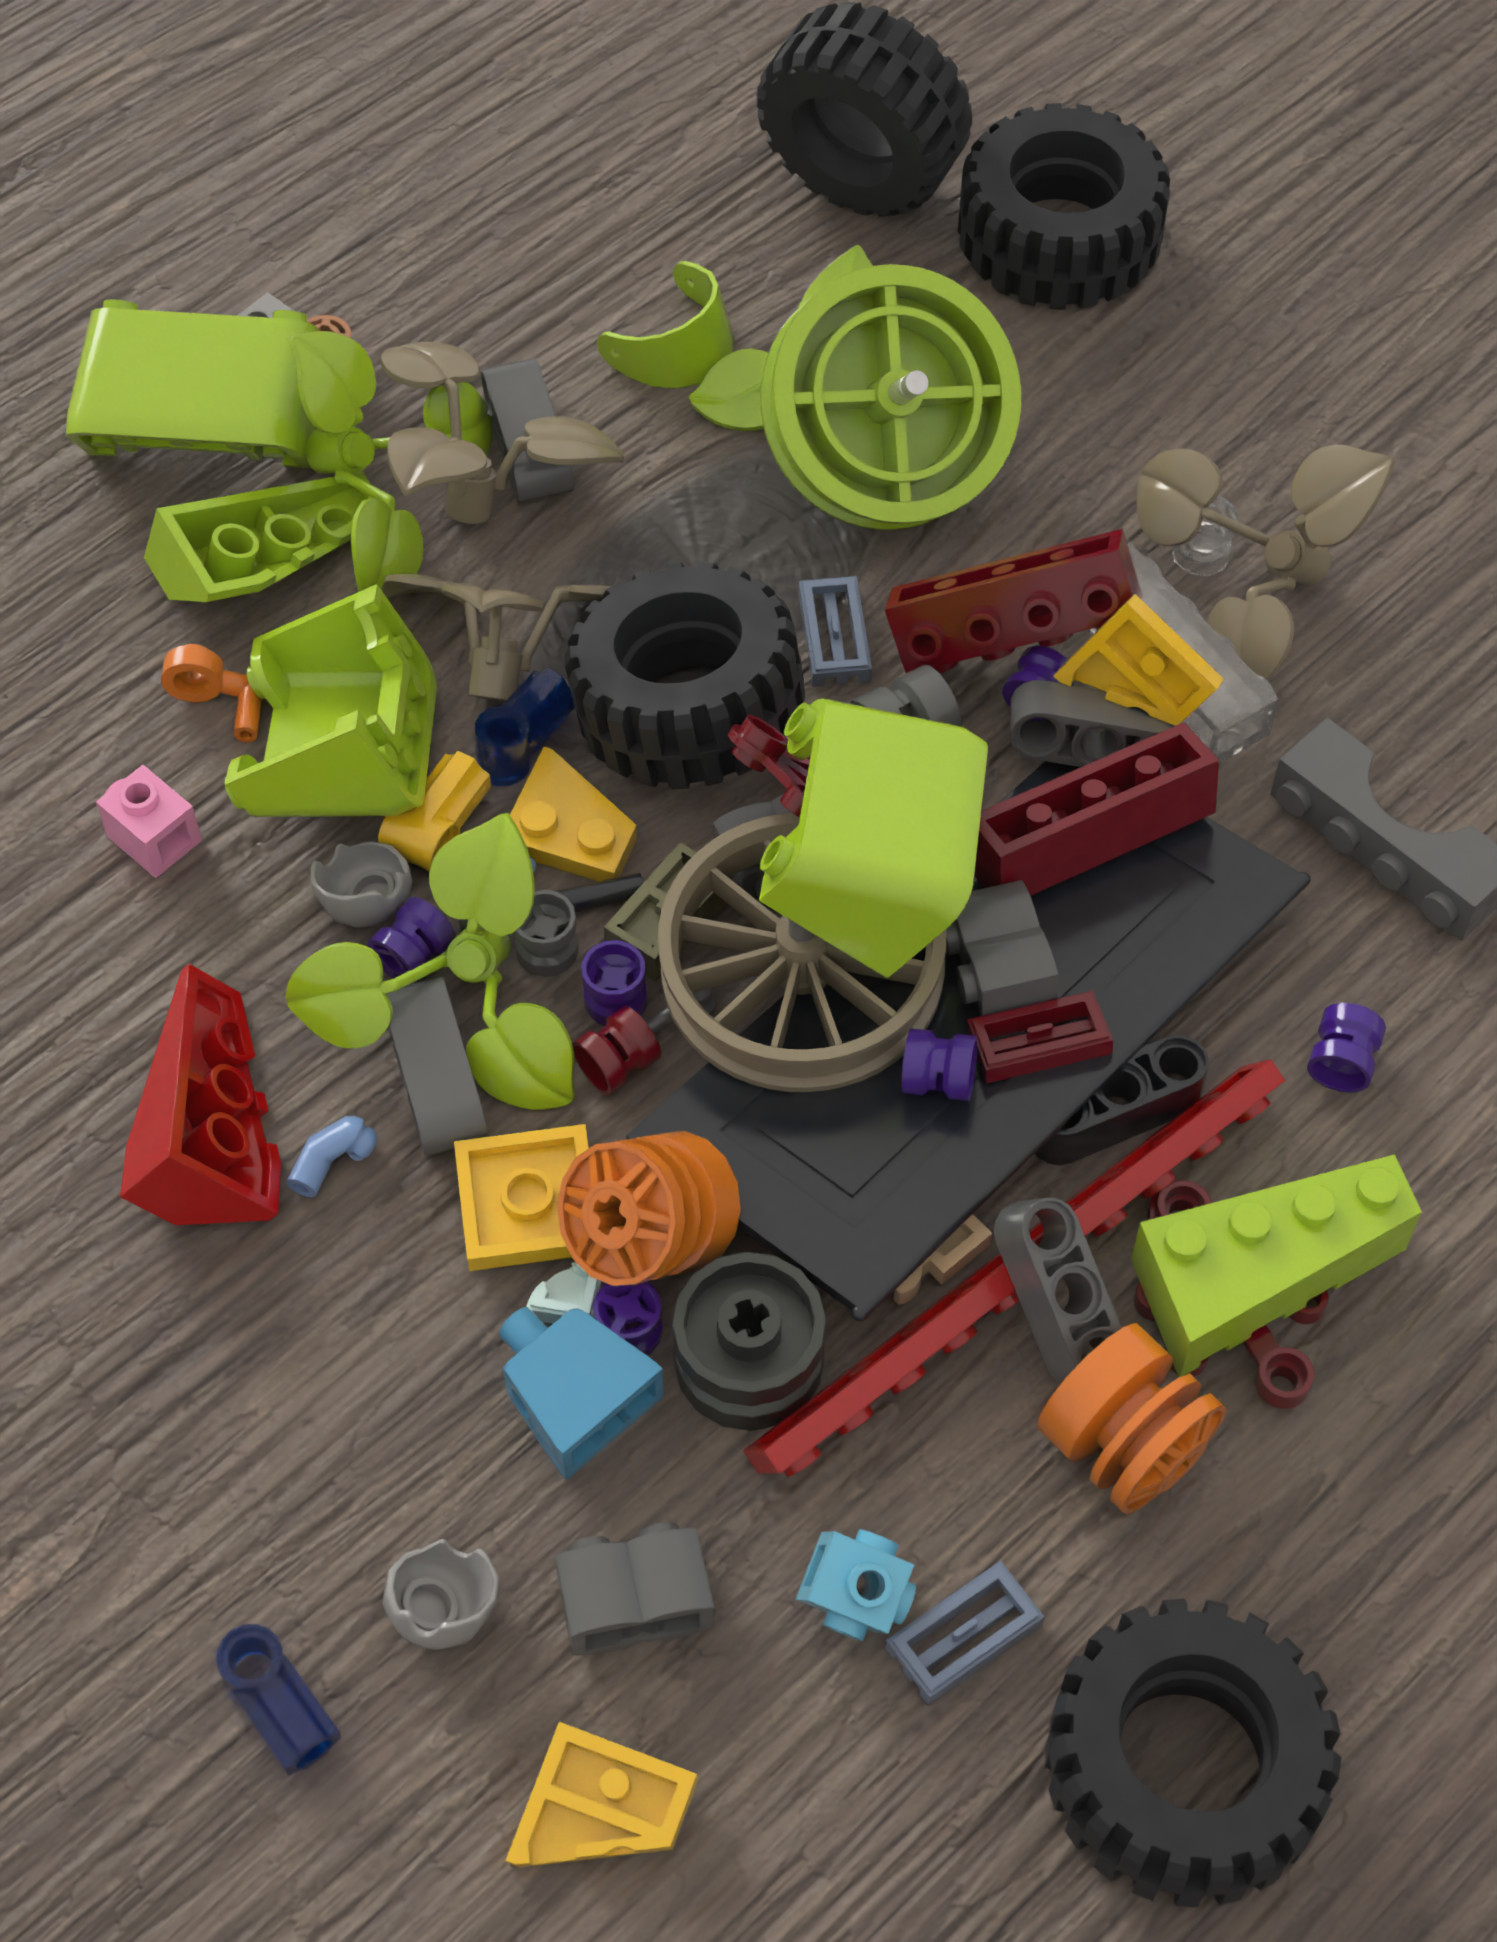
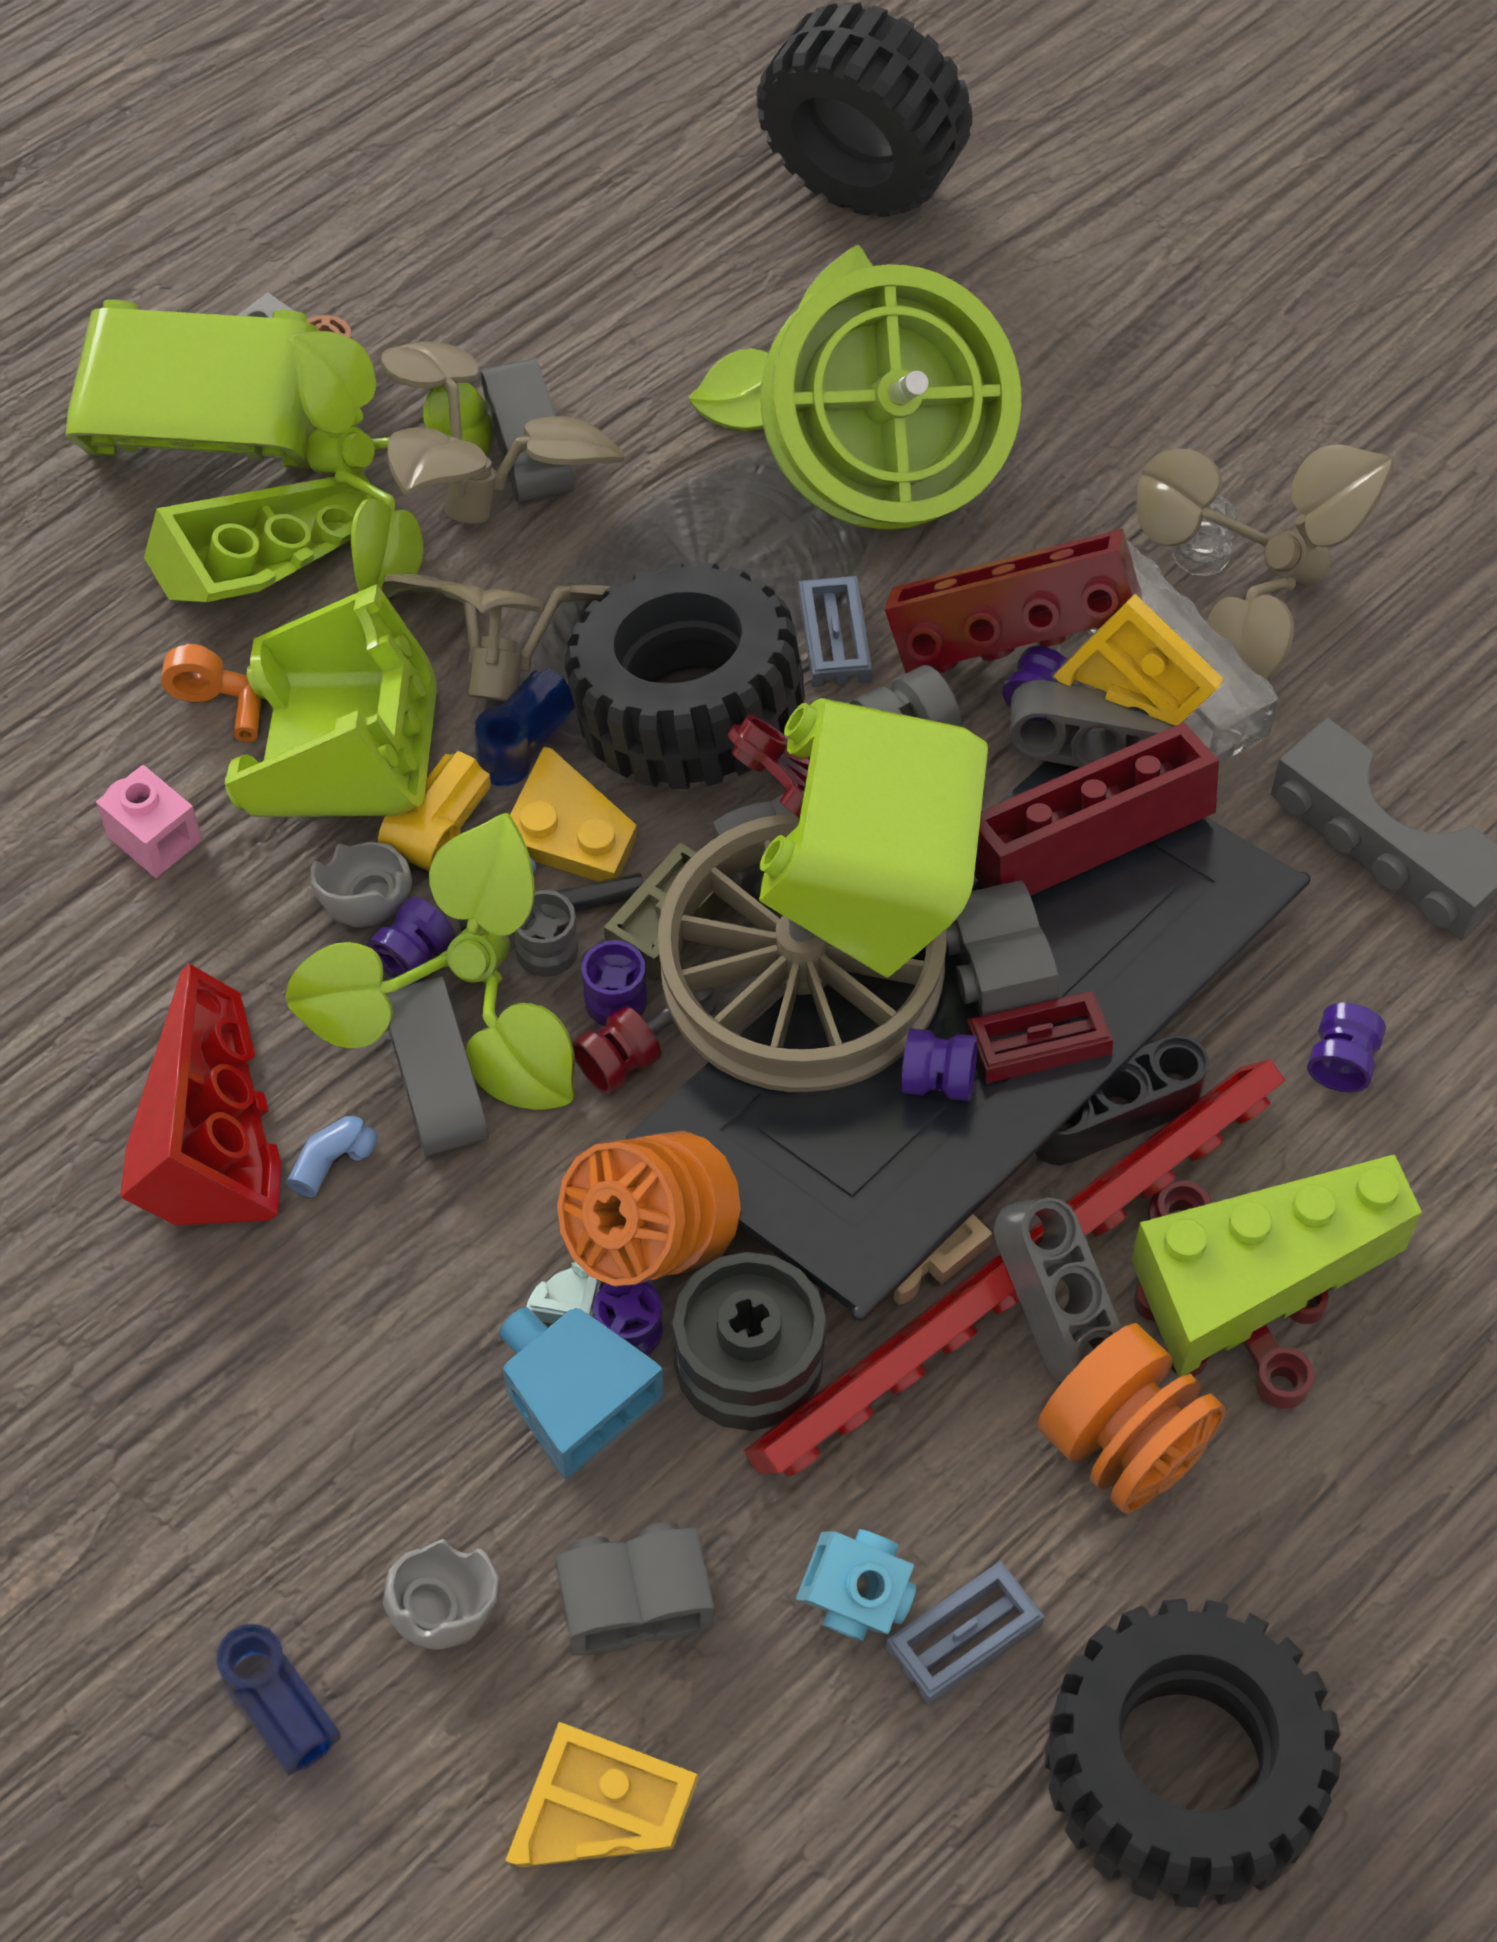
(512, 1194): yellow plate -> none
(684, 353): lime piece -> none
(1070, 158): black tyre -> none

